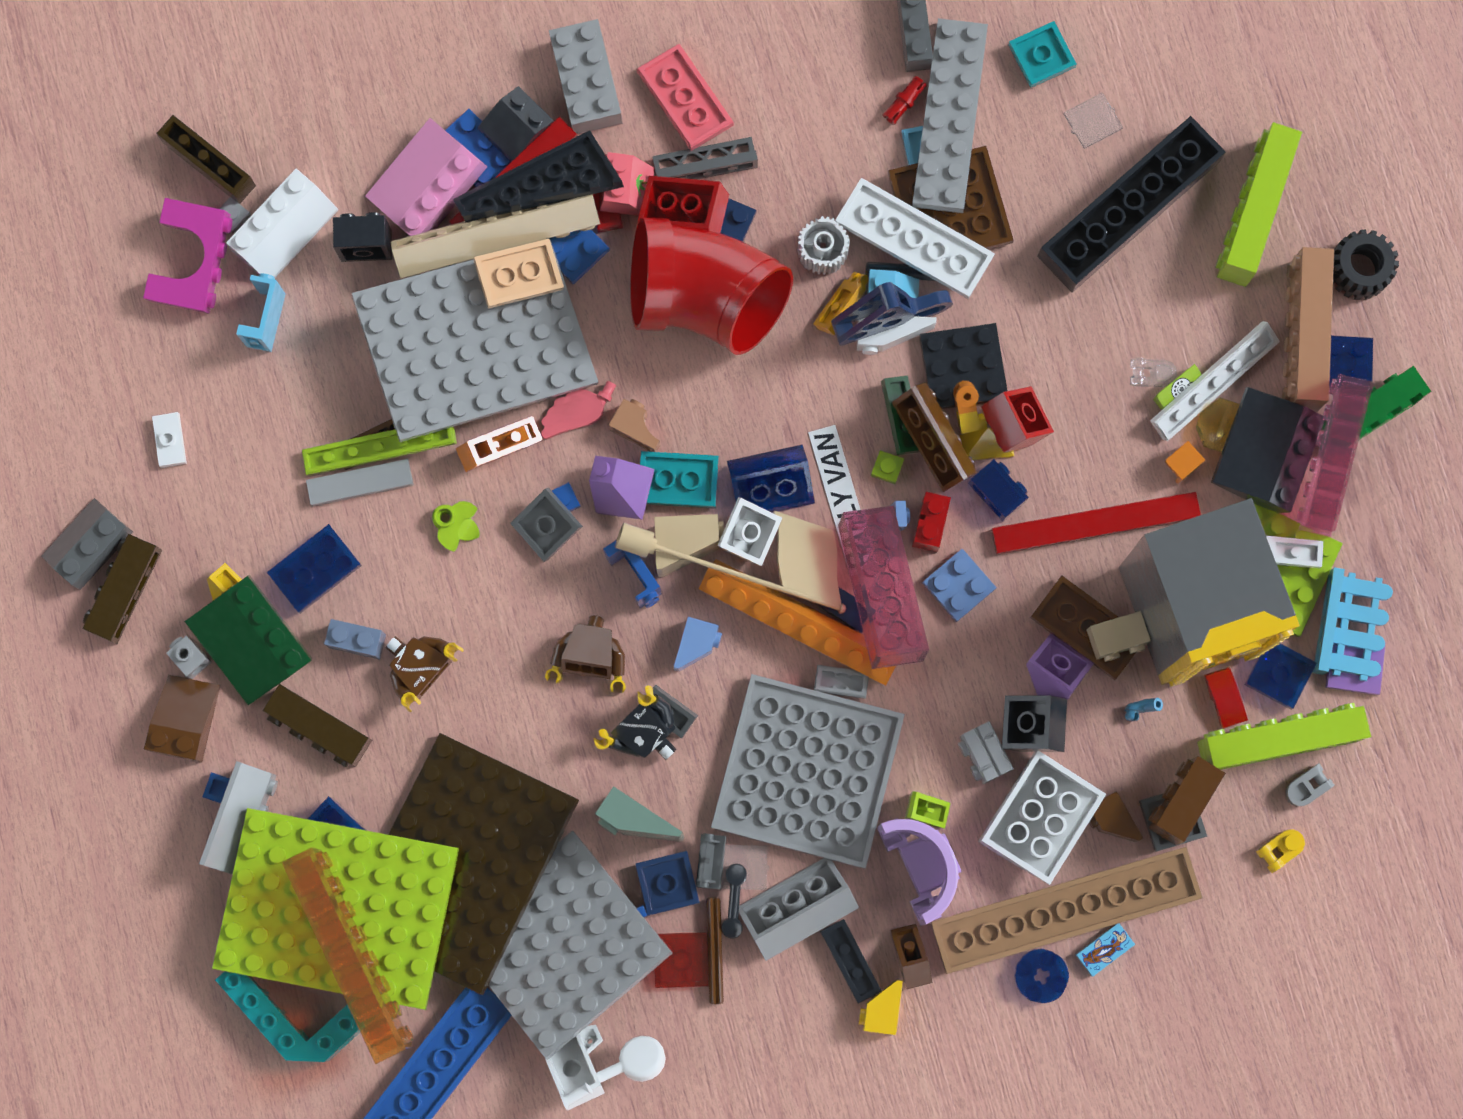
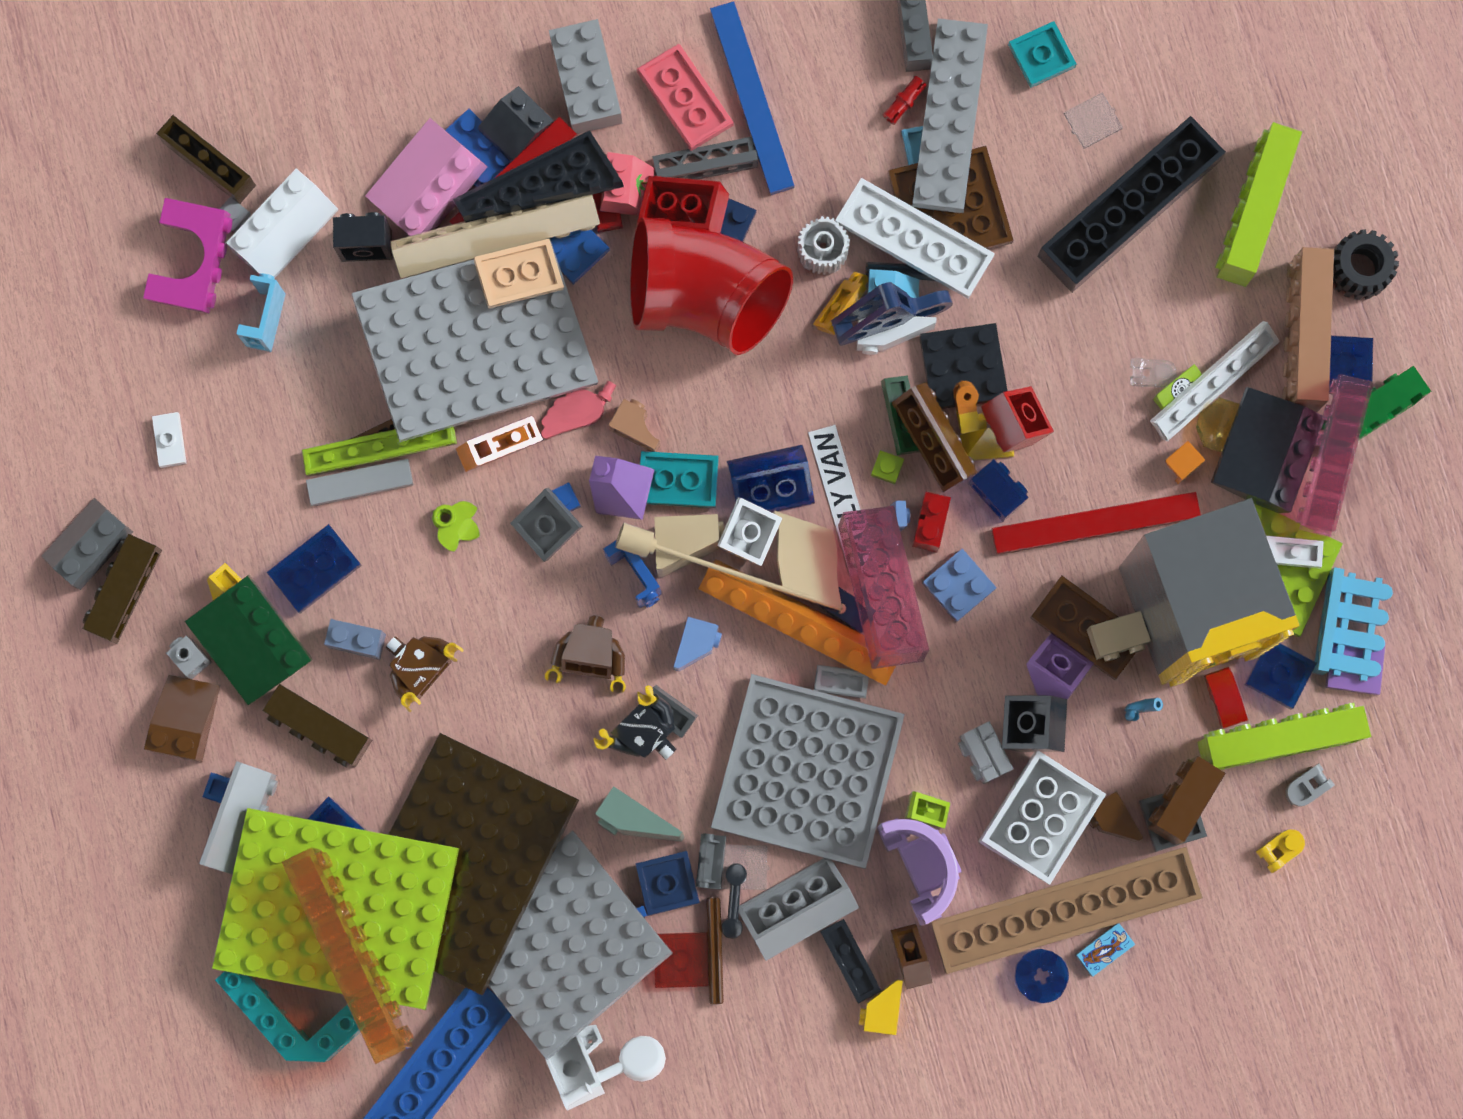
(752, 98): none -> blue tile

